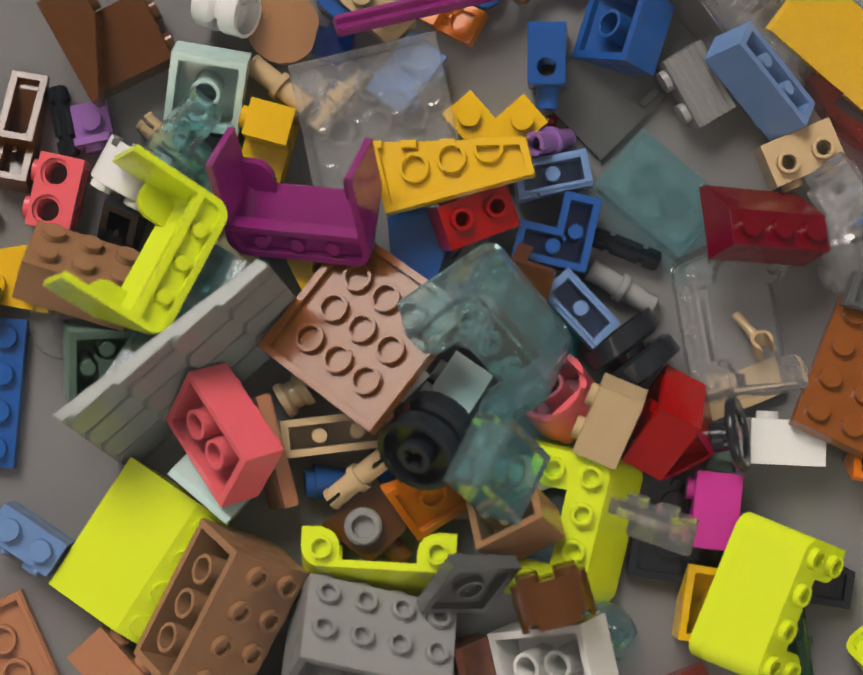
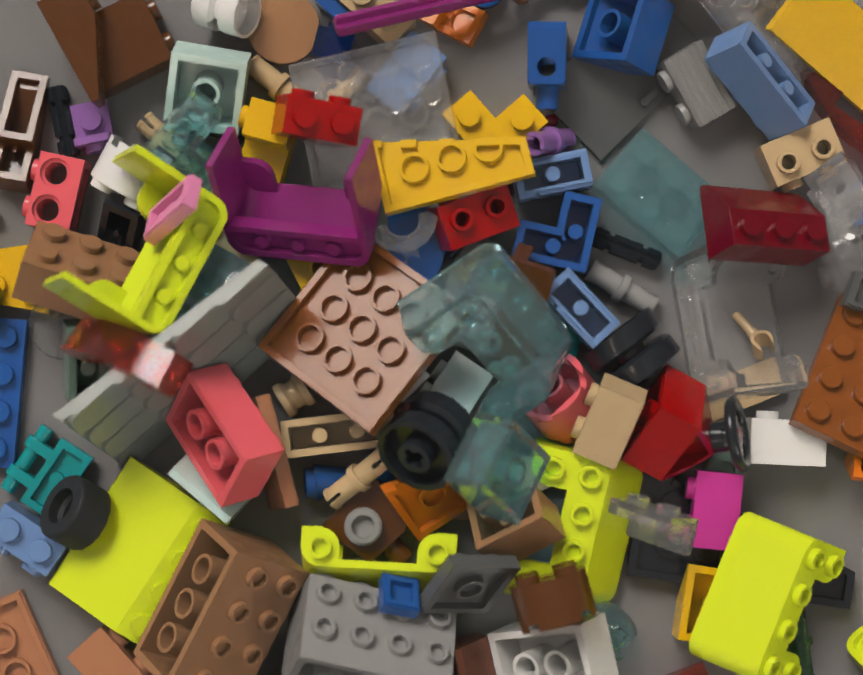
(60, 462): none -> teal plate
(75, 512): none -> black tyre
(128, 353): none -> clear red slope
(172, 209): none -> bright pink tile
(317, 120): none -> red brick
(399, 595): none -> blue tile
(409, 243): none -> clear piece

